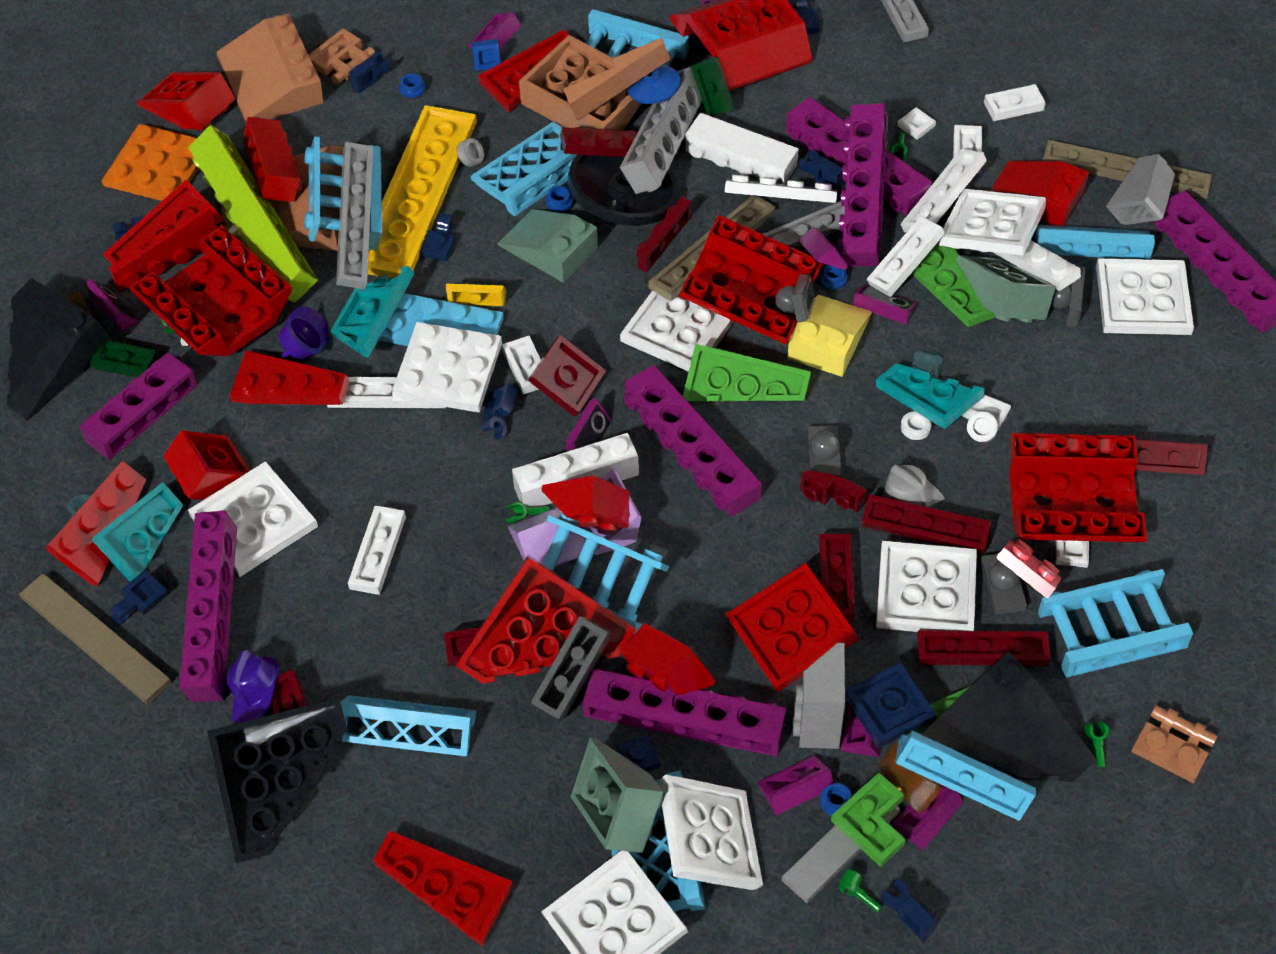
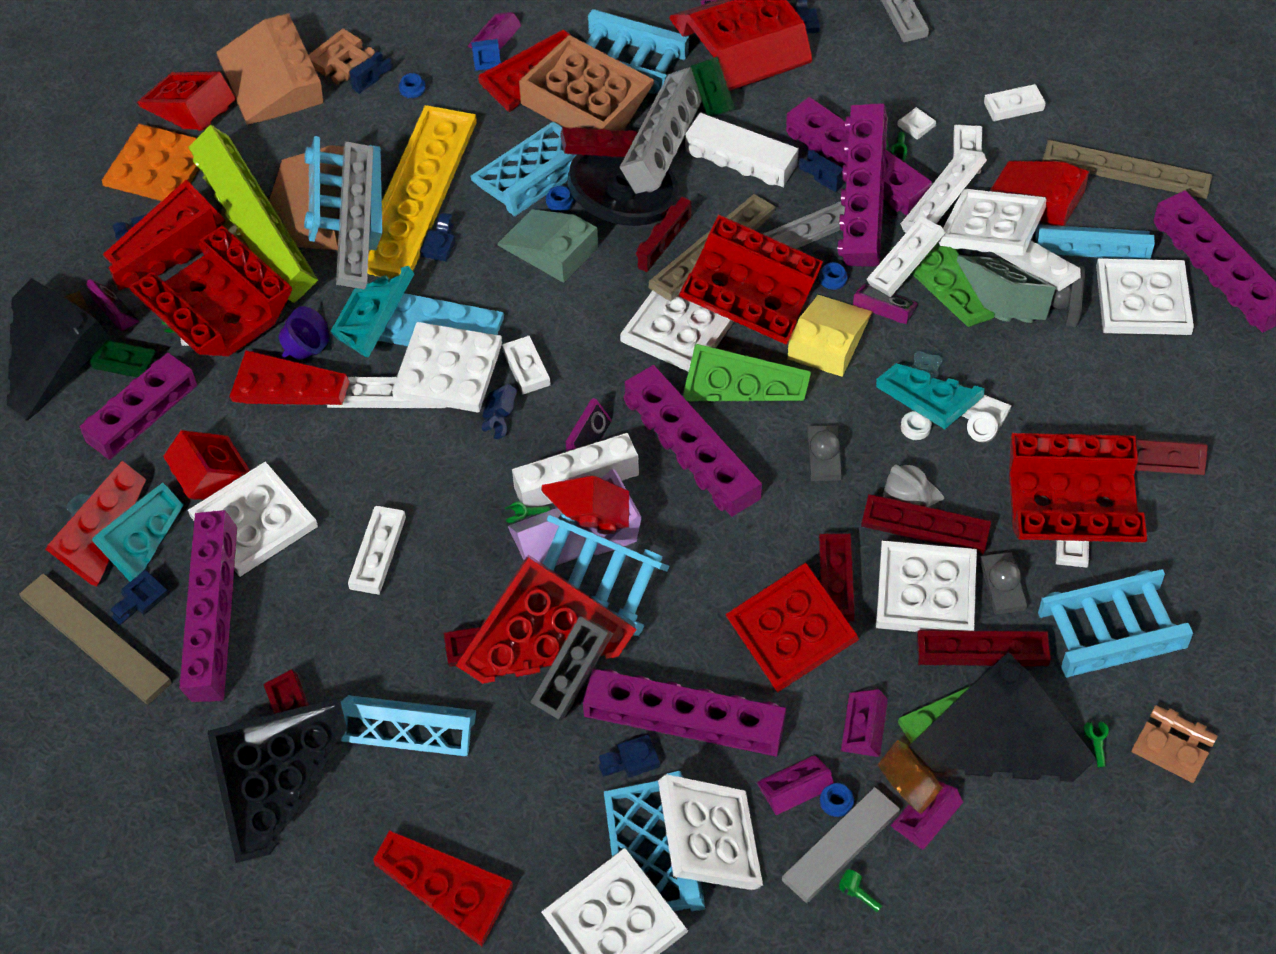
(252, 685): dark purple piece -> none
(271, 159): red brick -> none
(470, 152): light grey tile -> none
(476, 294): yellow slope -> none
(566, 375): dark red plate -> none
(616, 798): sand green slope -> none
(627, 70): nougat slope -> none
(656, 86): blue dish -> none
(665, 662): red slope -> none
(793, 190): white plate -> none
(797, 298): dark grey tile -> none
(821, 701): light grey slope -> none
(822, 249): magenta slope -> none
(824, 486): dark red slope -> none
(864, 823): bright green plate -> none
(889, 705): dark blue plate -> none
(913, 915): dark blue plate -> none
(964, 775): medium azure fence -> none
(1036, 573): coral plate -> none
(1143, 192): light grey slope -> none

